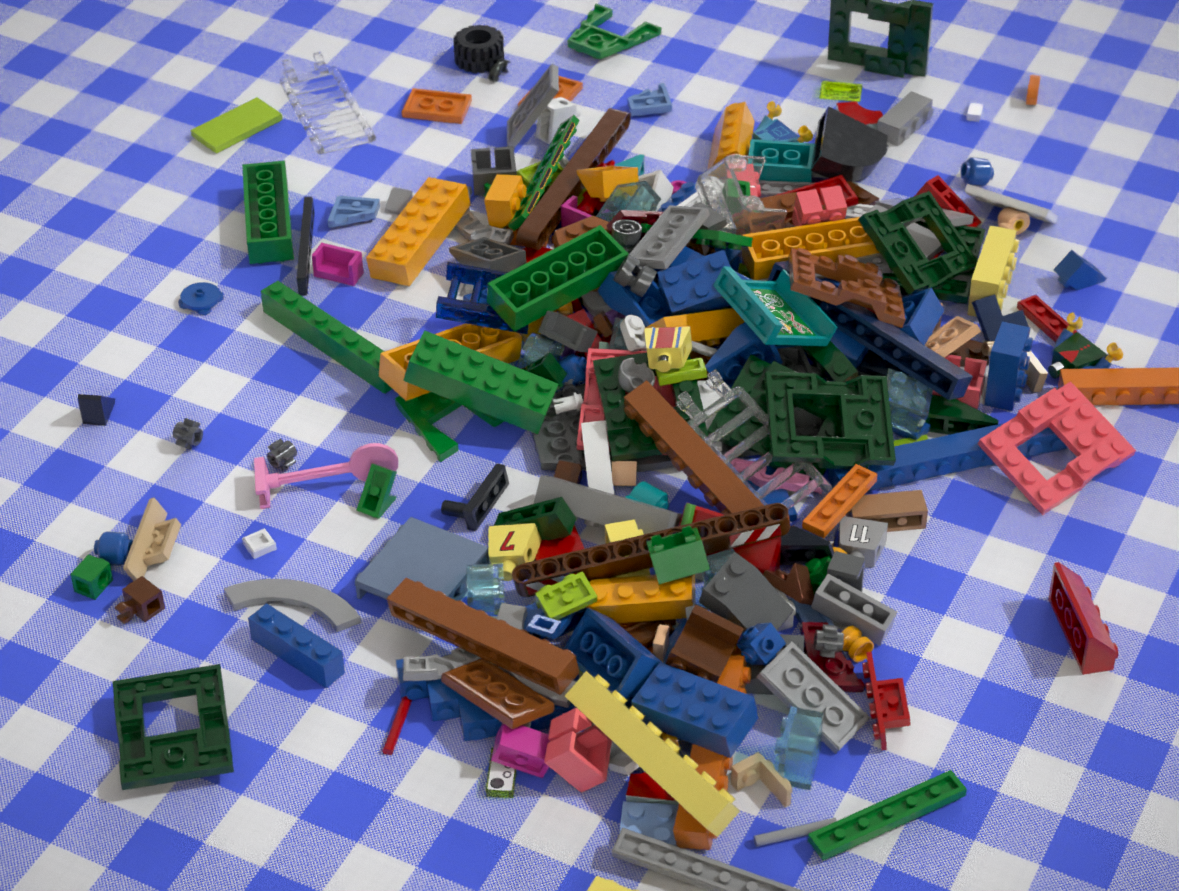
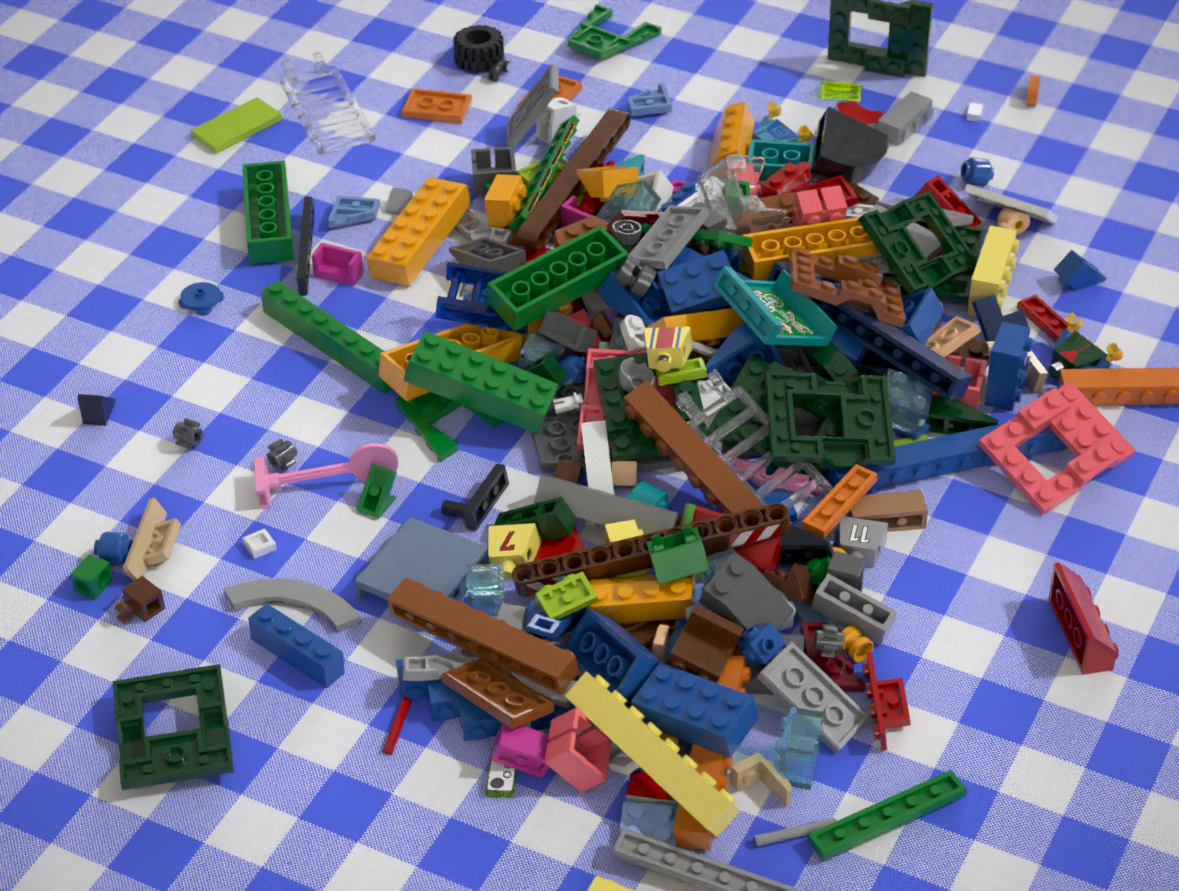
(787, 180): none -> red brick

